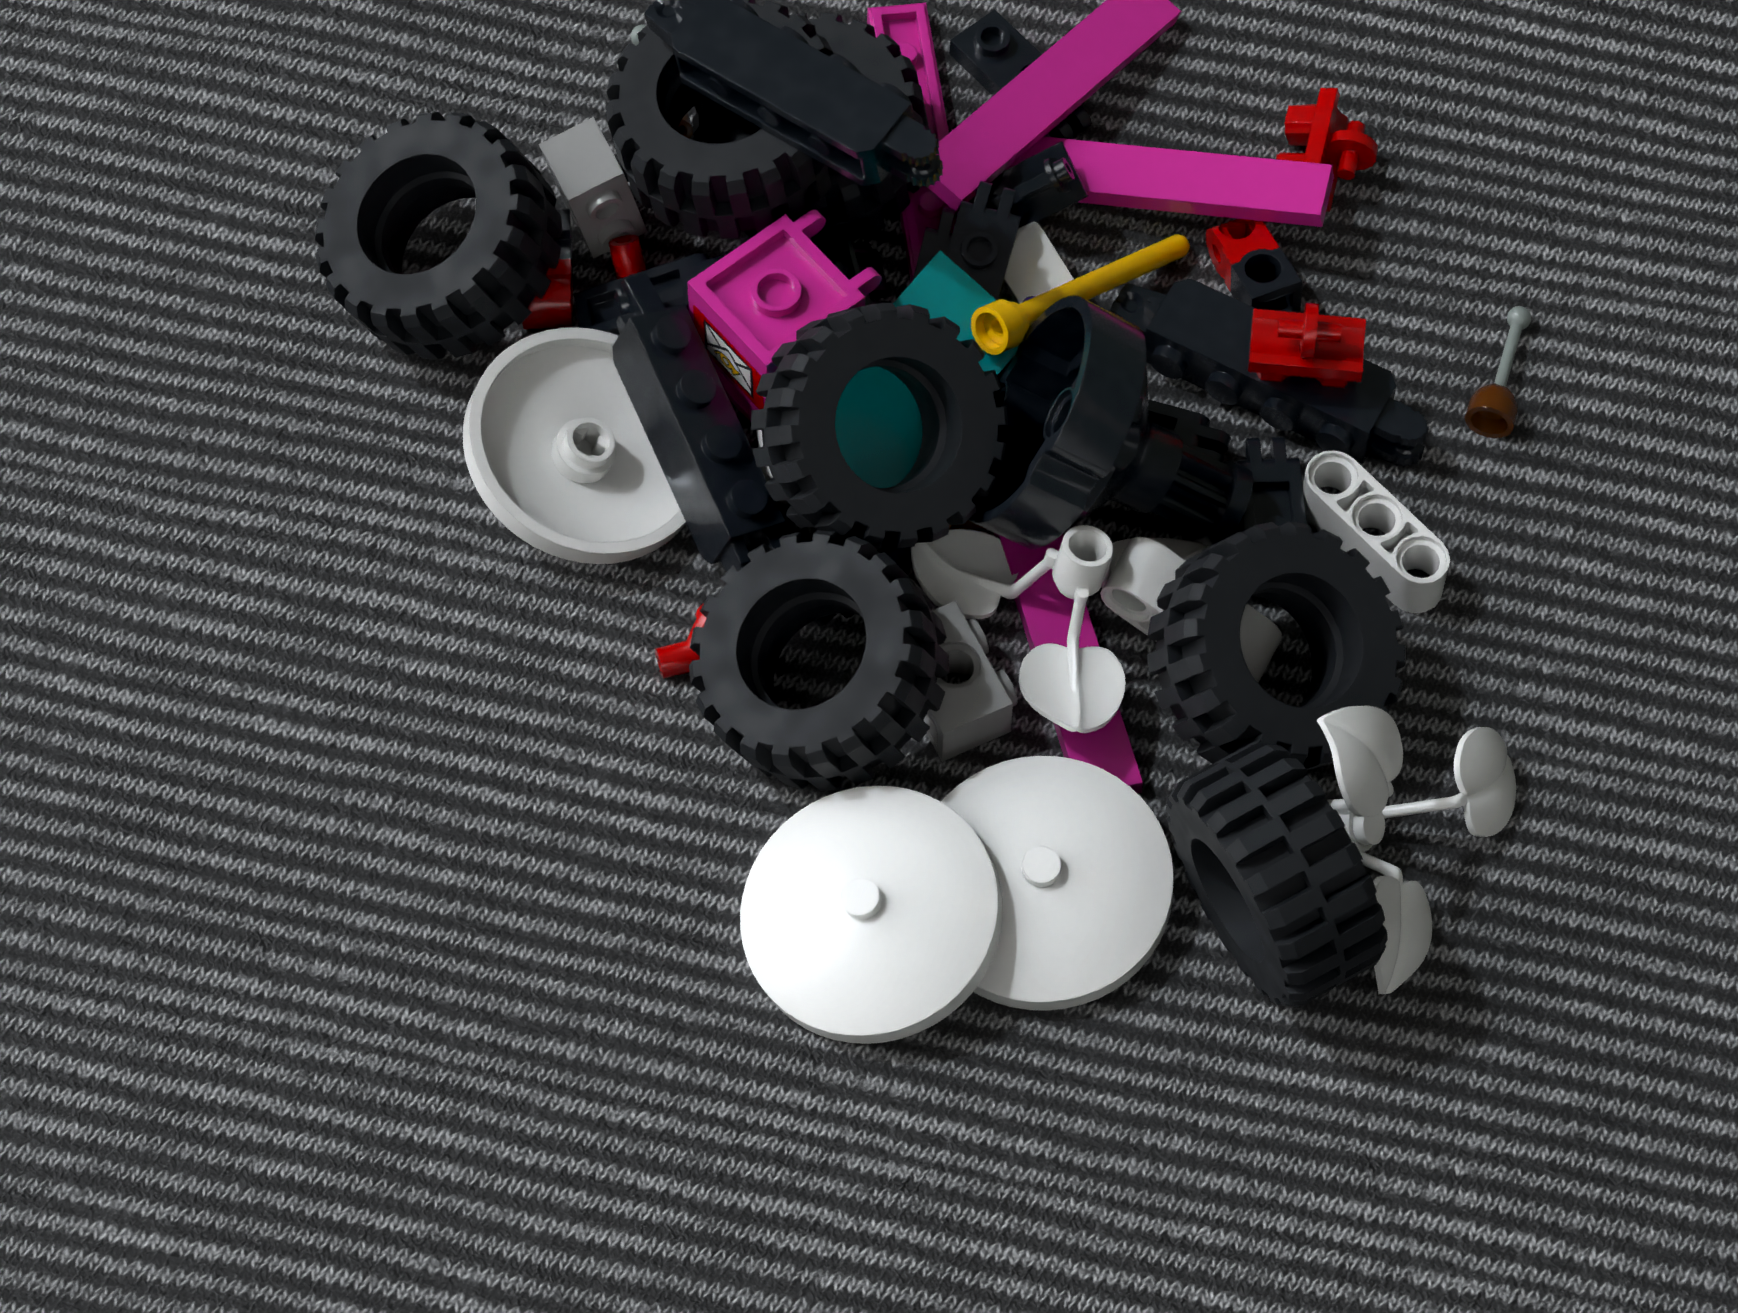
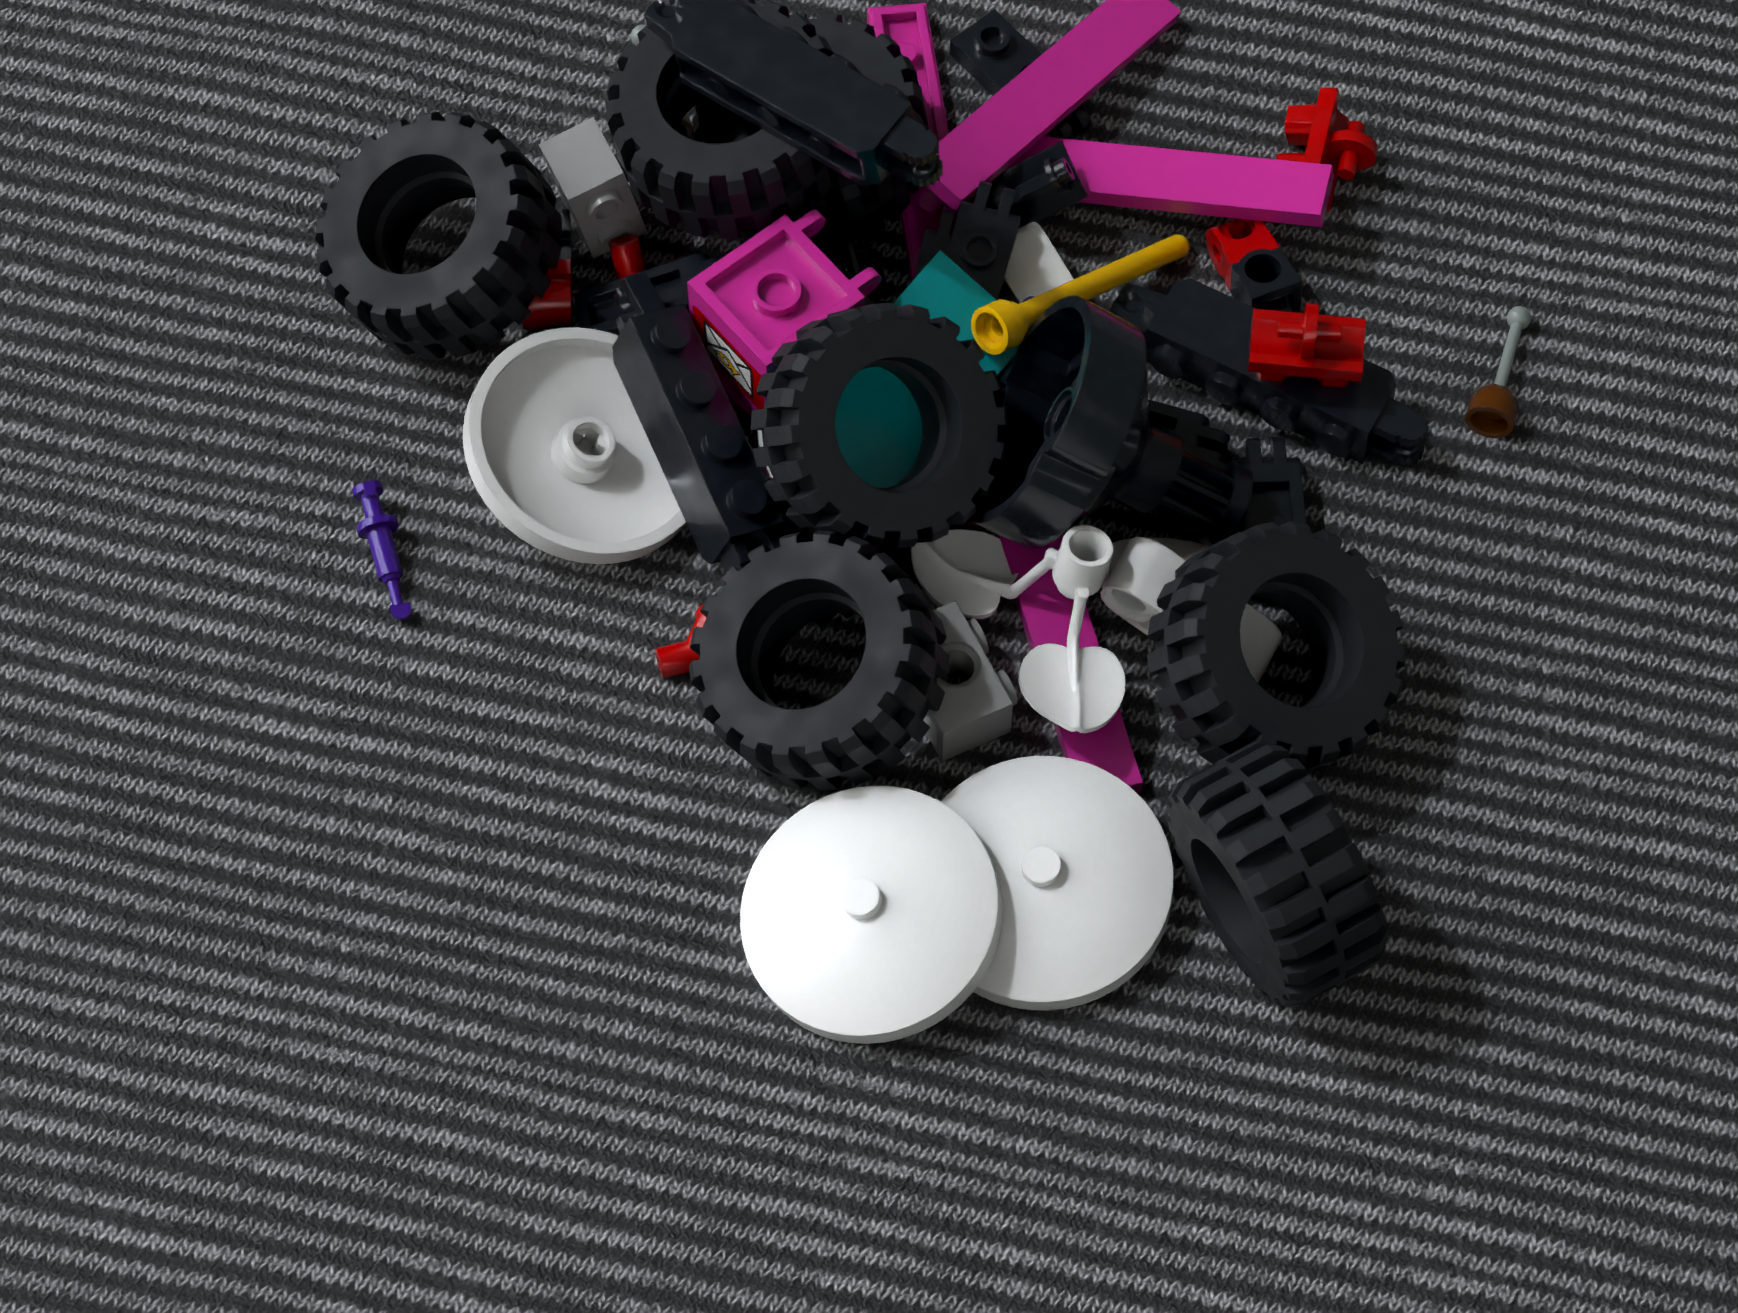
(378, 530): none -> dark purple piece
(1366, 760): white plant -> none
(1370, 505): white beam -> none

